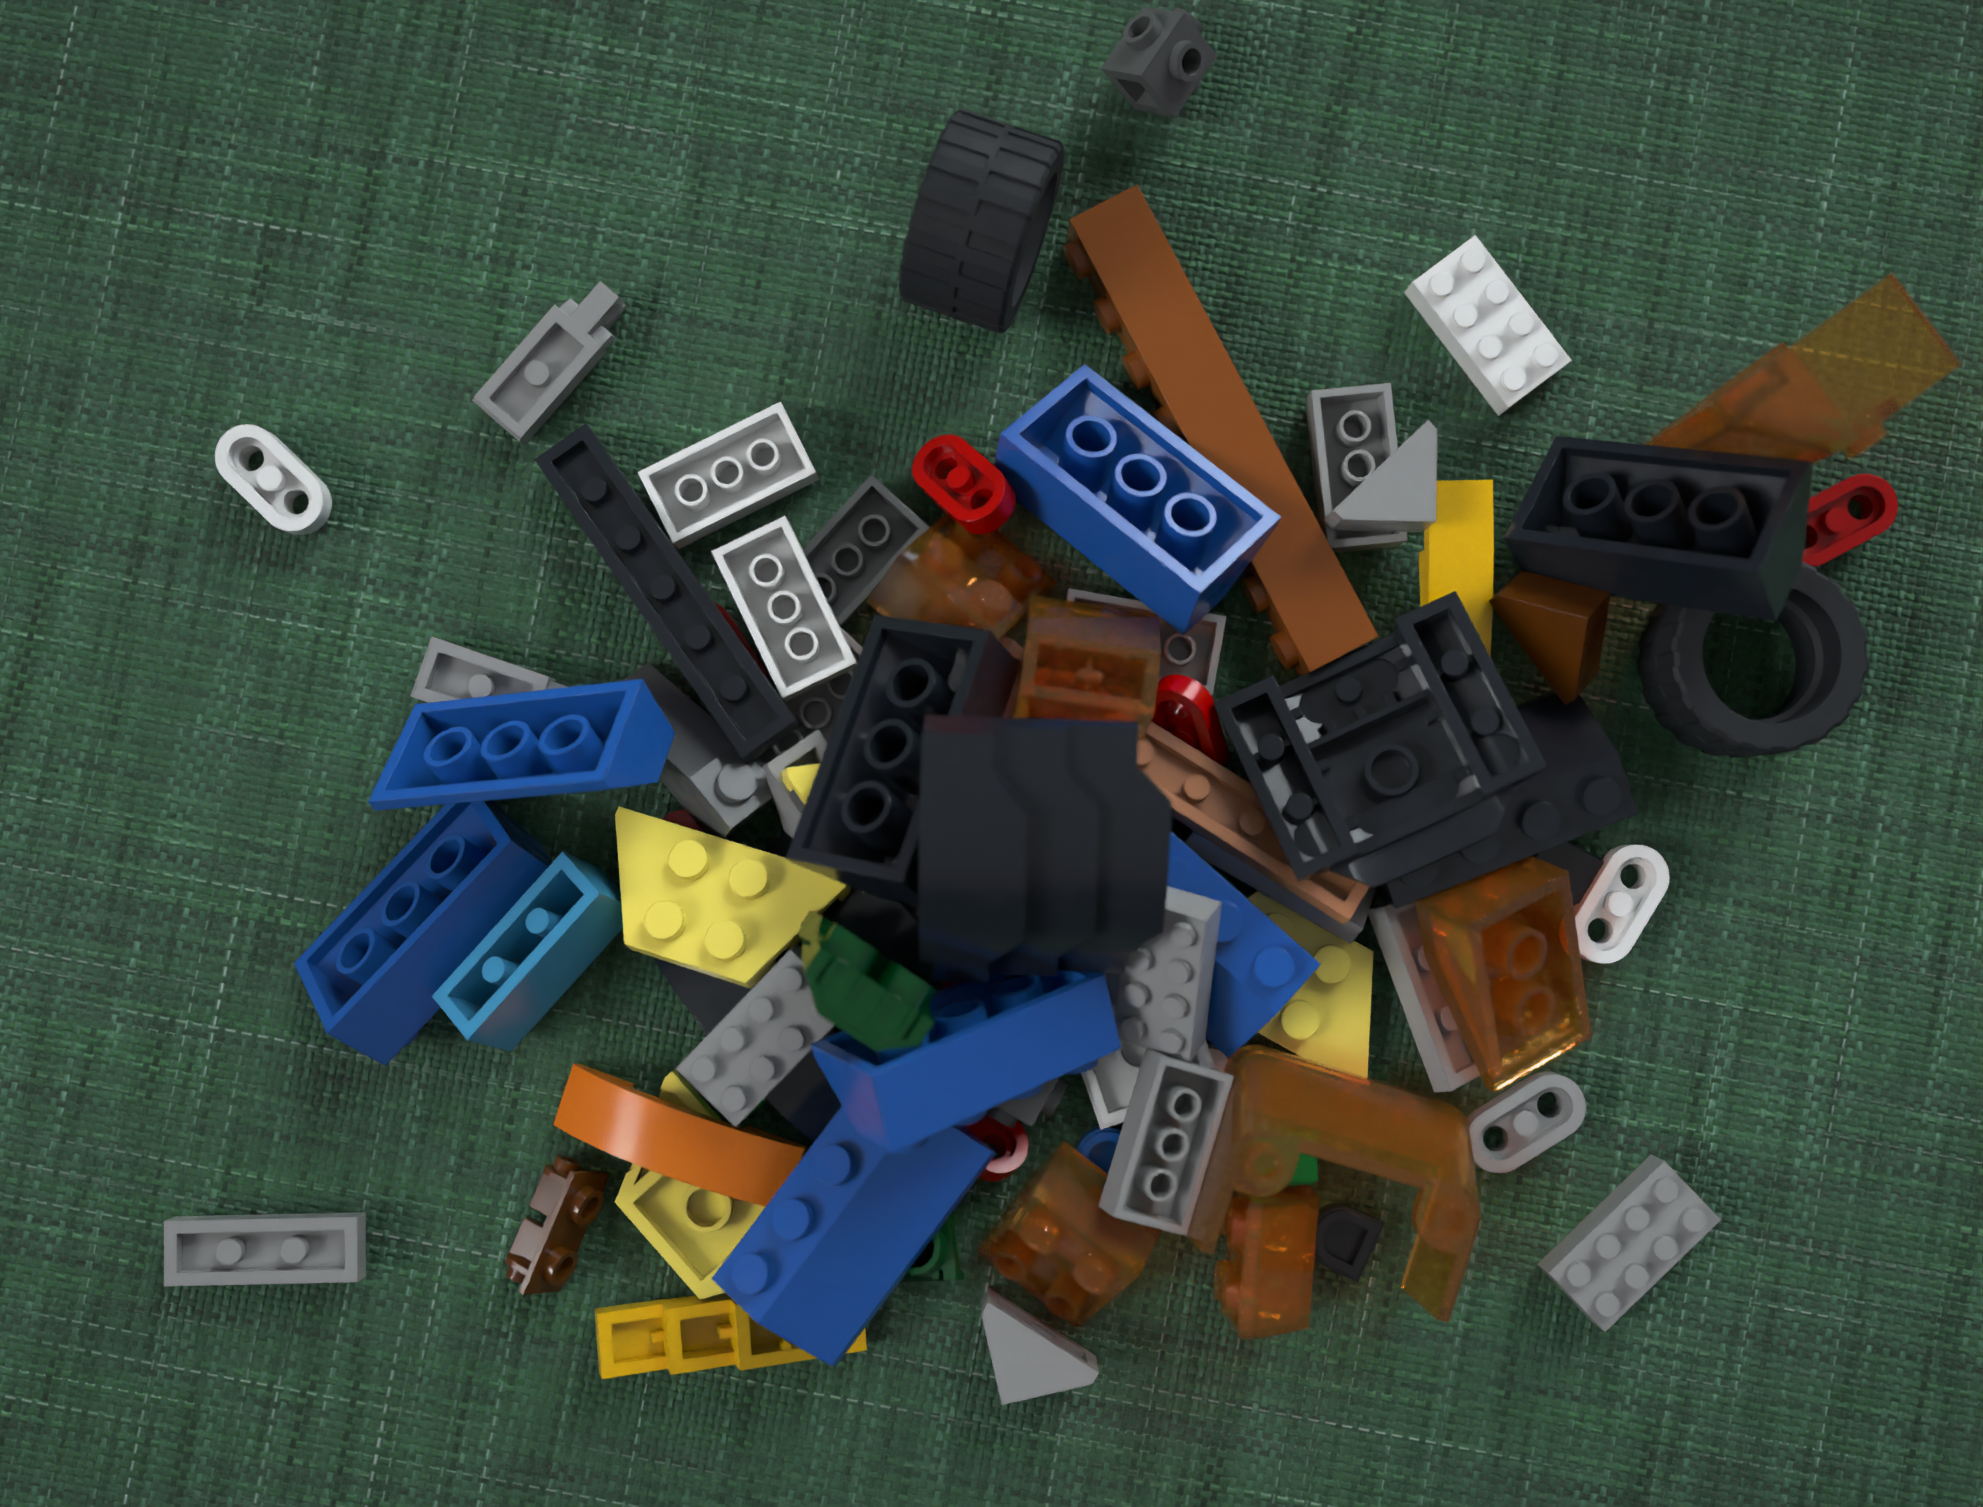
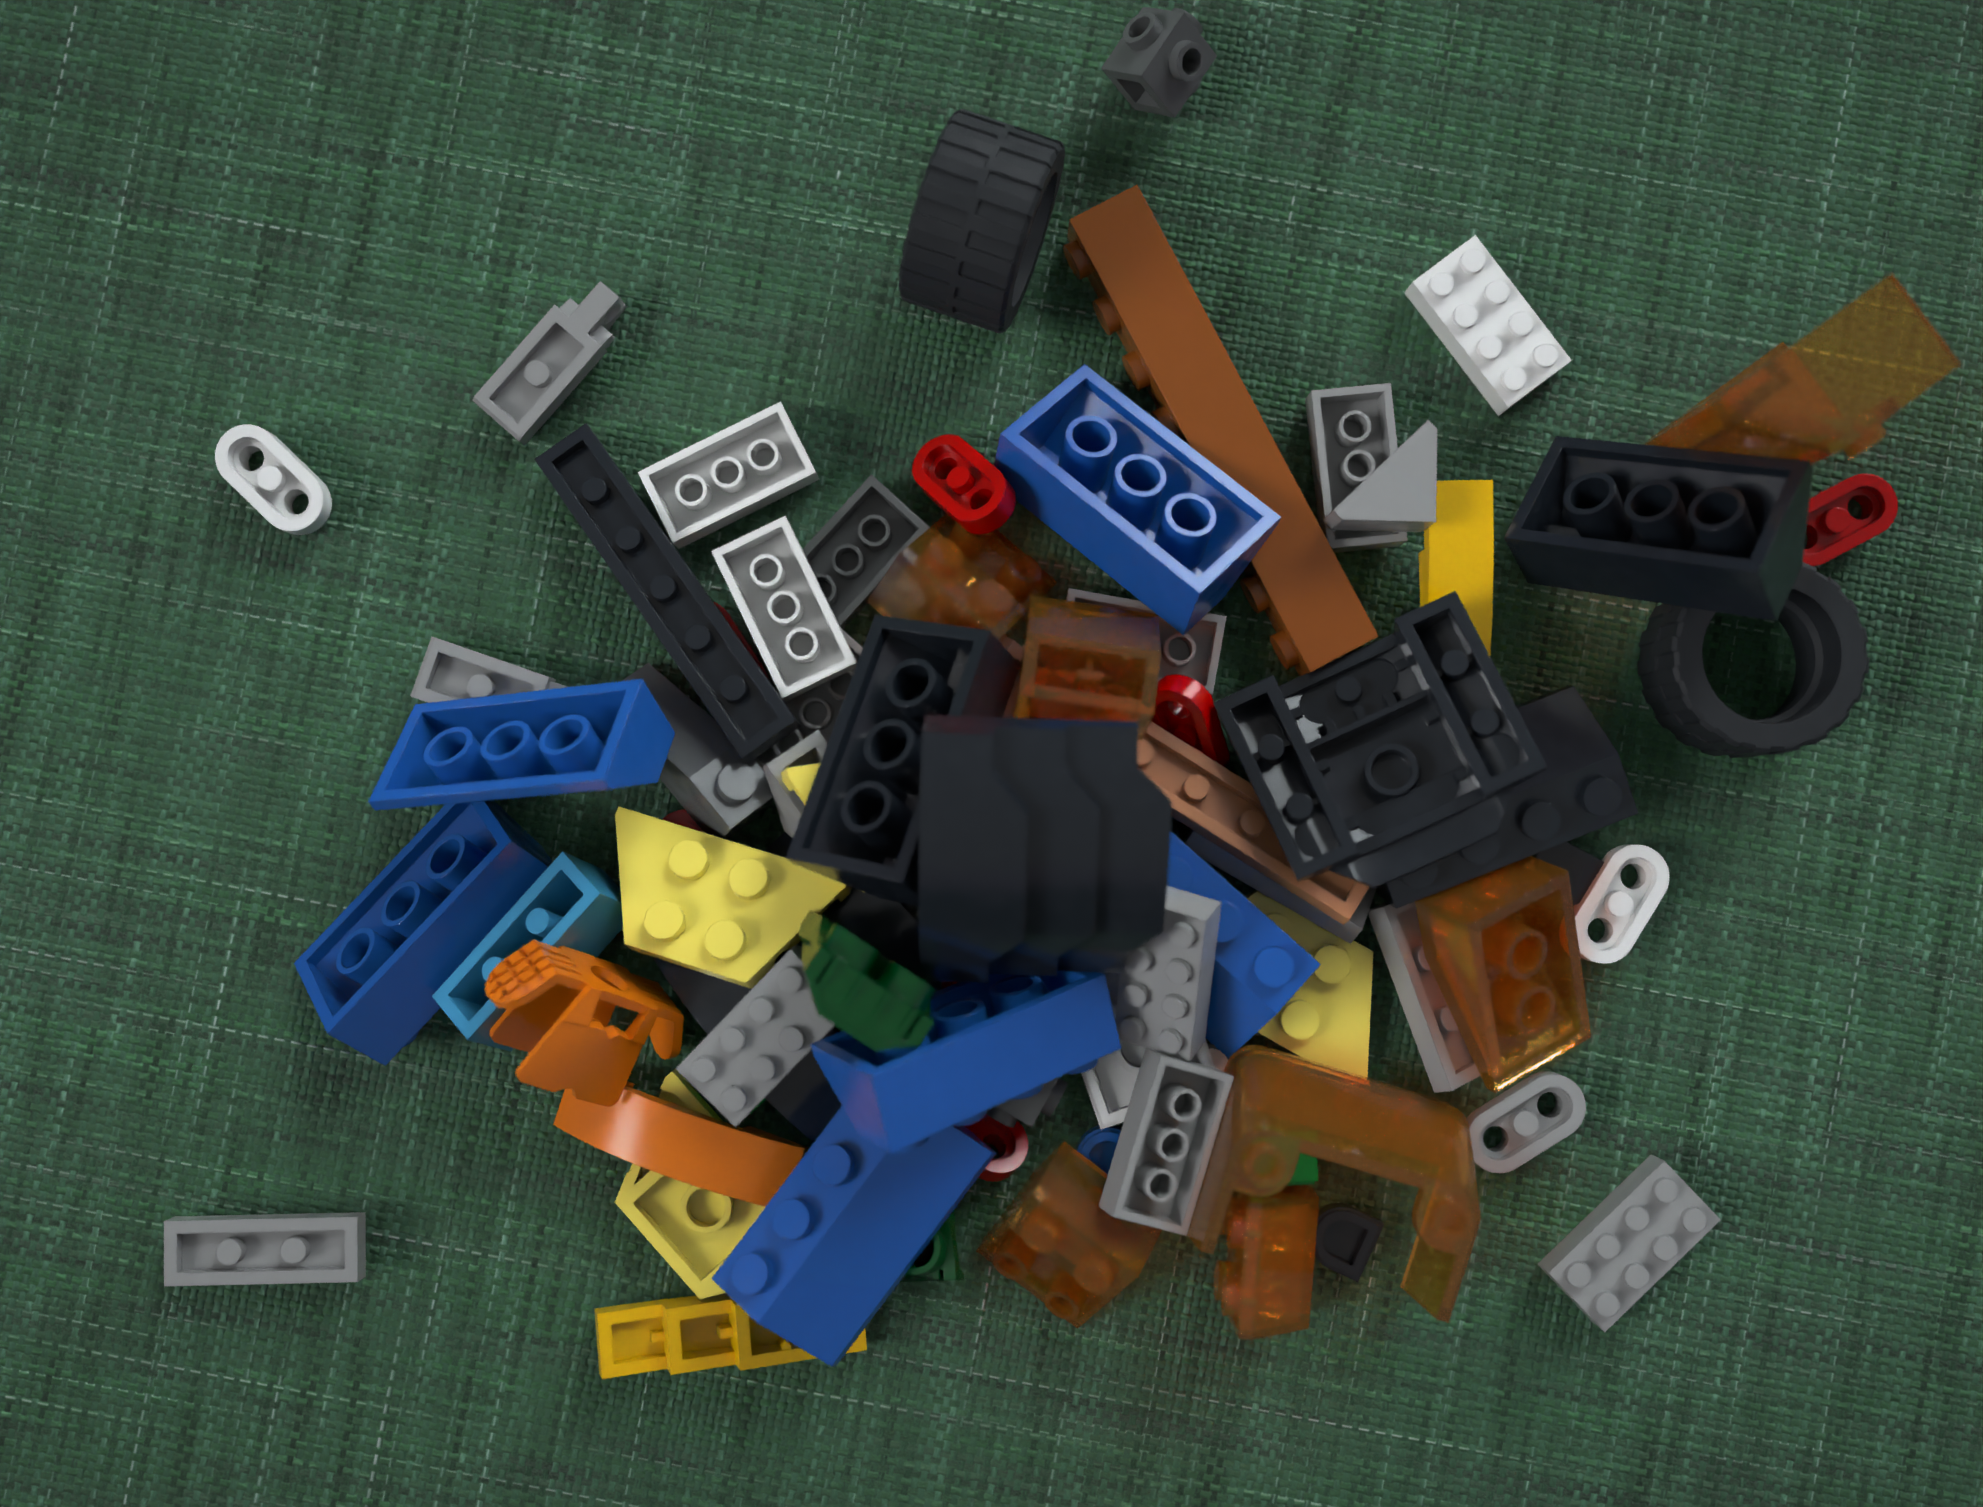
(547, 1252): reddish brown hinge -> none
(561, 1016): none -> orange piece
(1031, 1355): light grey slope -> none
(1557, 627): reddish brown slope -> none

